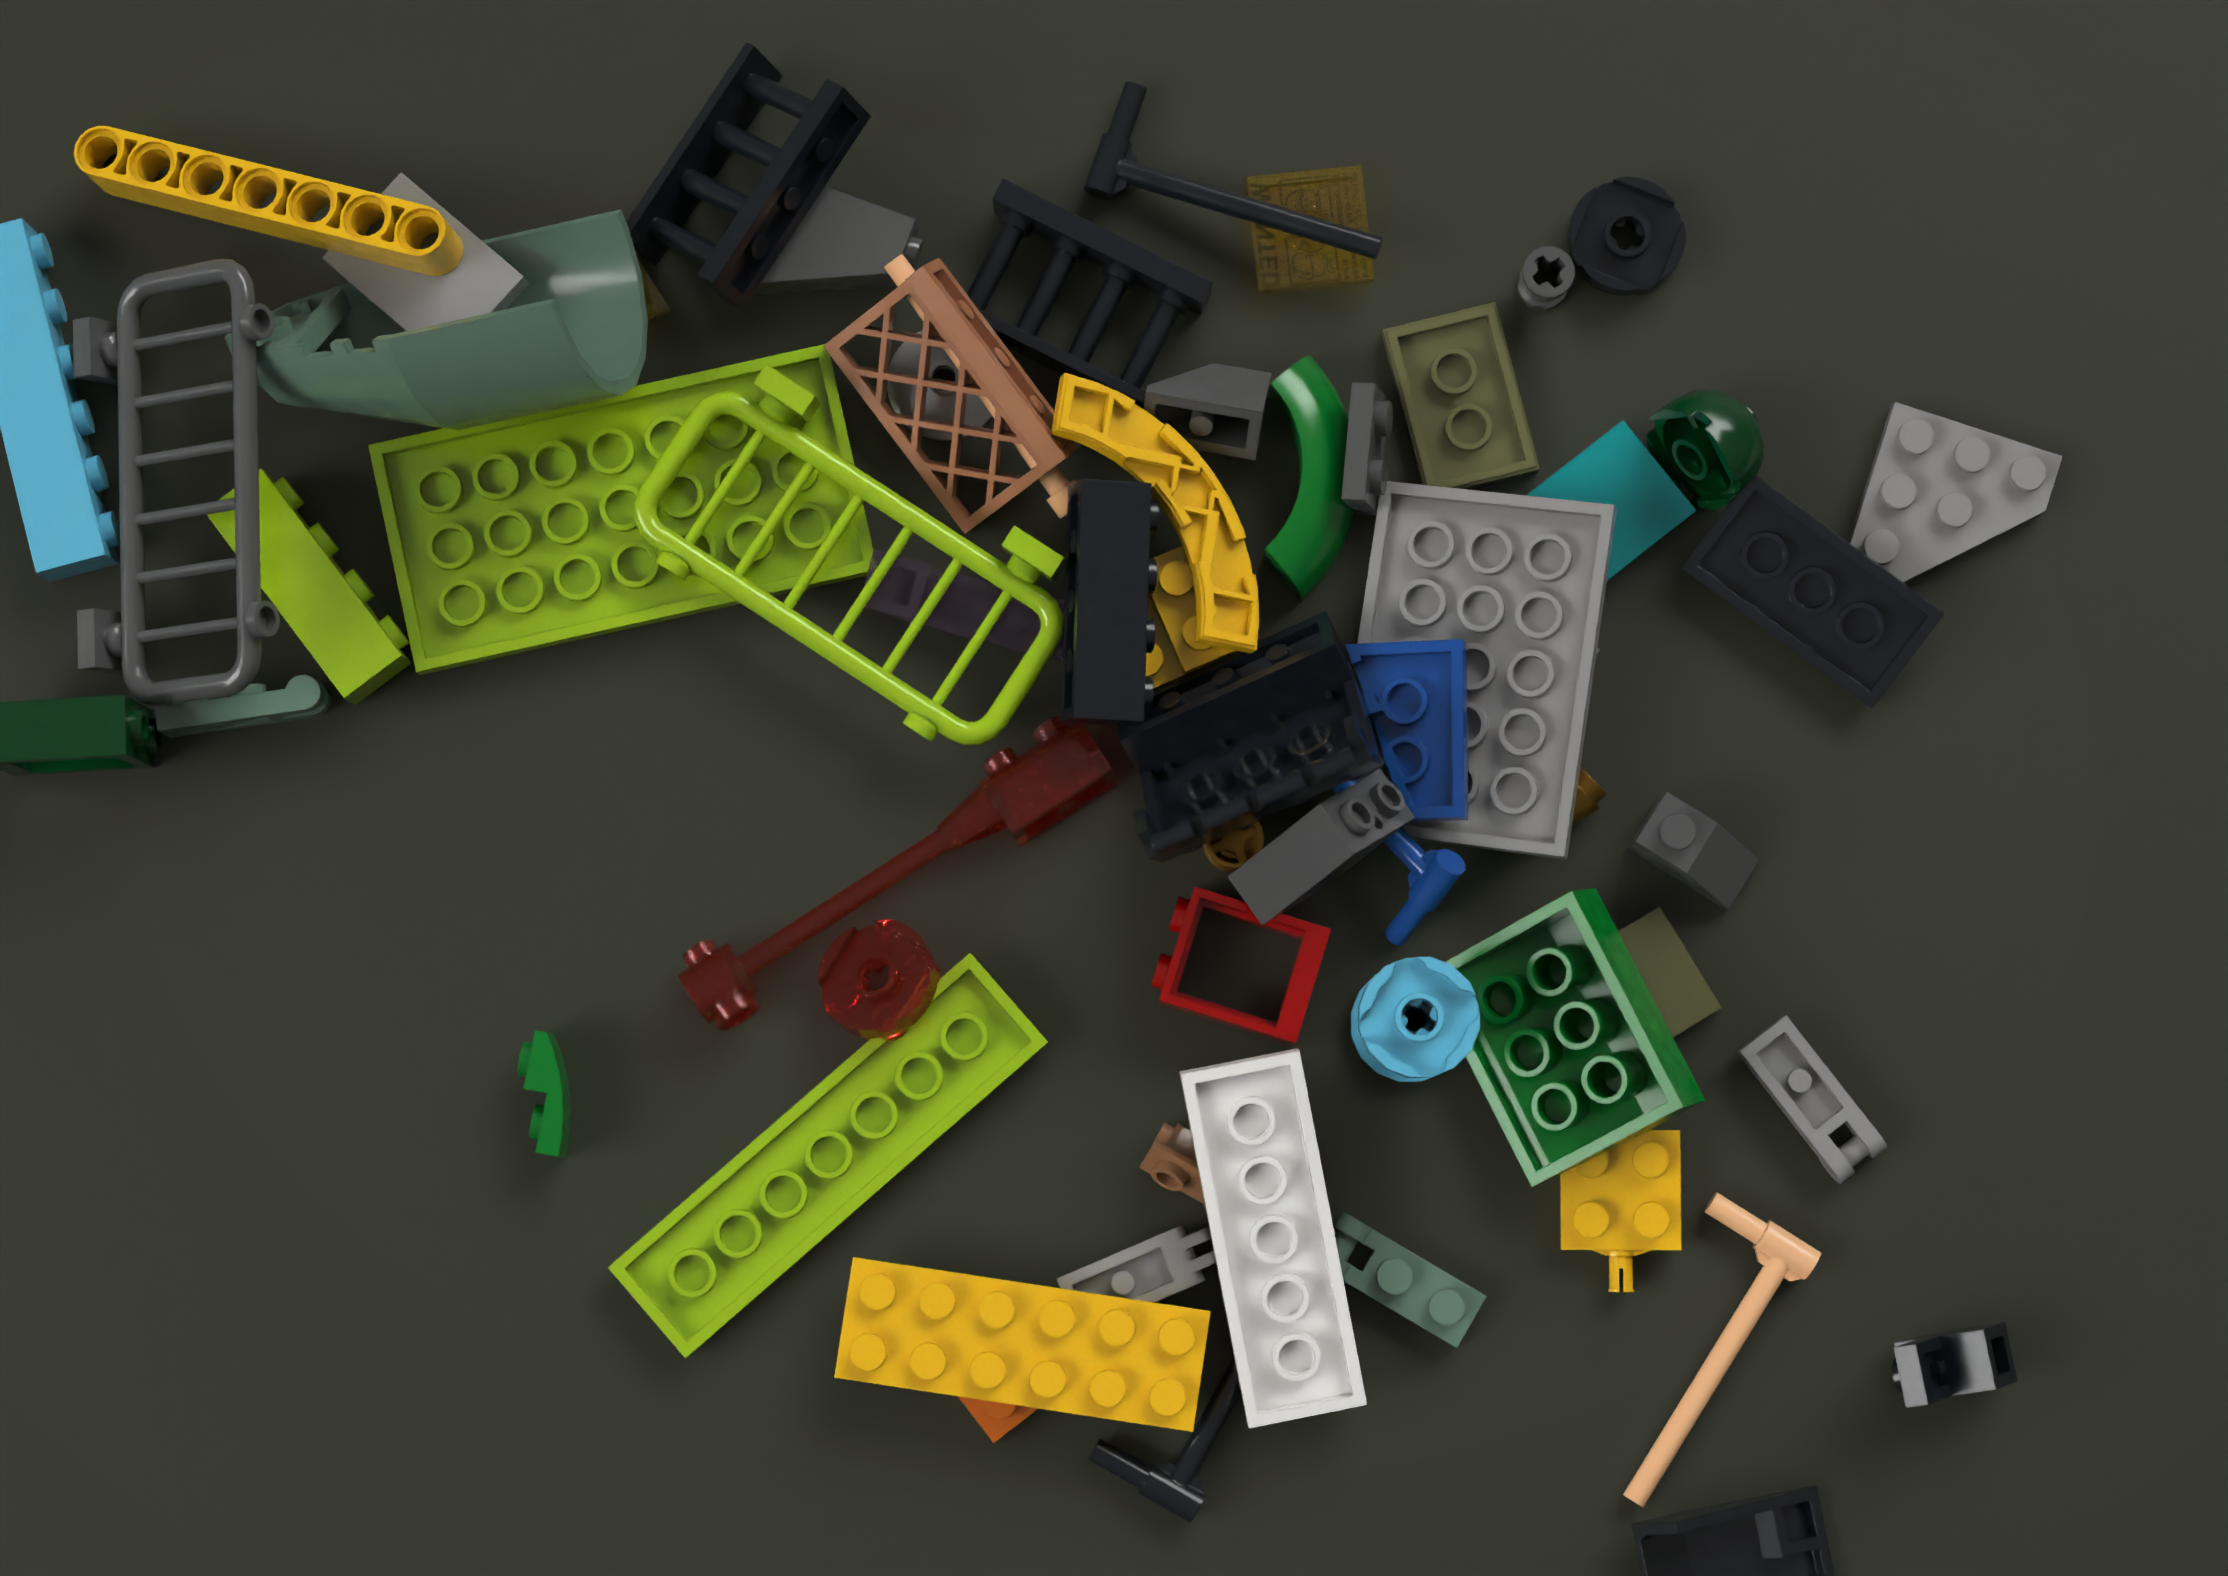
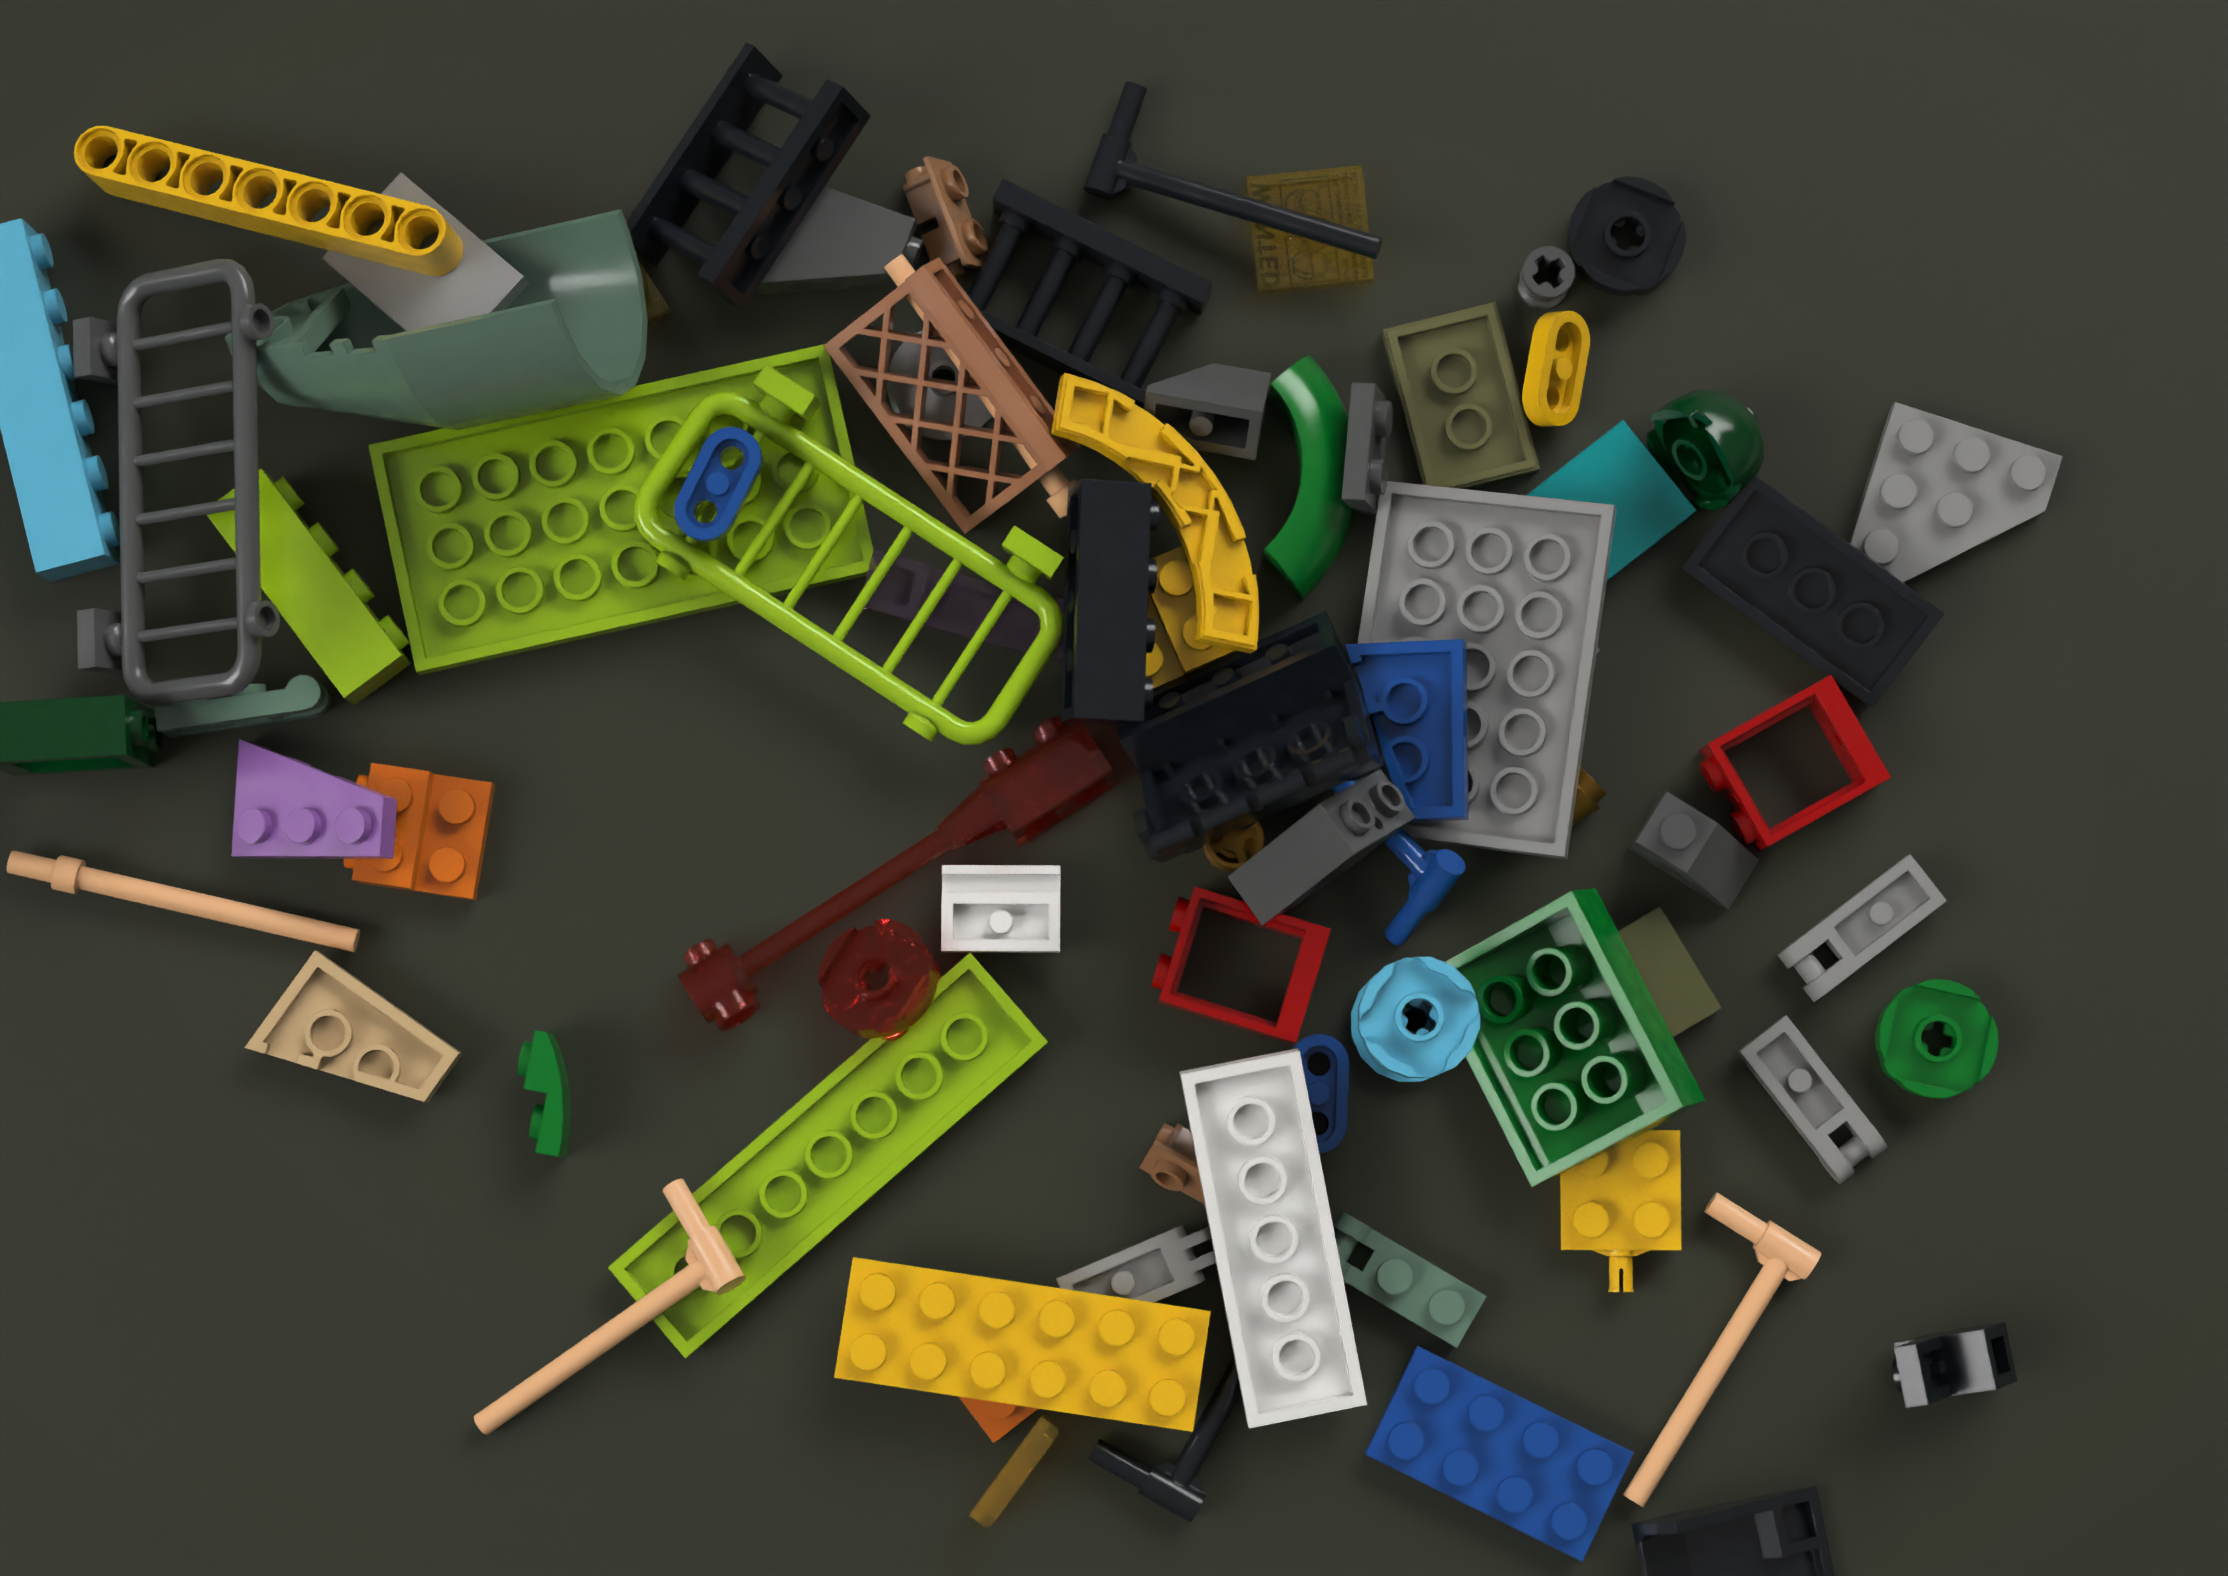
(72, 875): none -> light nougat bar
(306, 813): none -> medium lavender wing
(353, 1032): none -> tan wing
(437, 832): none -> orange plate
(708, 1266): none -> light nougat bar
(715, 484): none -> blue plate
(940, 194): none -> medium nougat hinge
(1000, 909): none -> white plate
(1015, 1471): none -> clear yellow tile
(1330, 1091): none -> blue plate
(1499, 1453): none -> blue plate
(1556, 368): none -> yellow plate
(1842, 733): none -> red window
(1864, 926): none -> light grey plate
(1907, 1057): none -> green plate

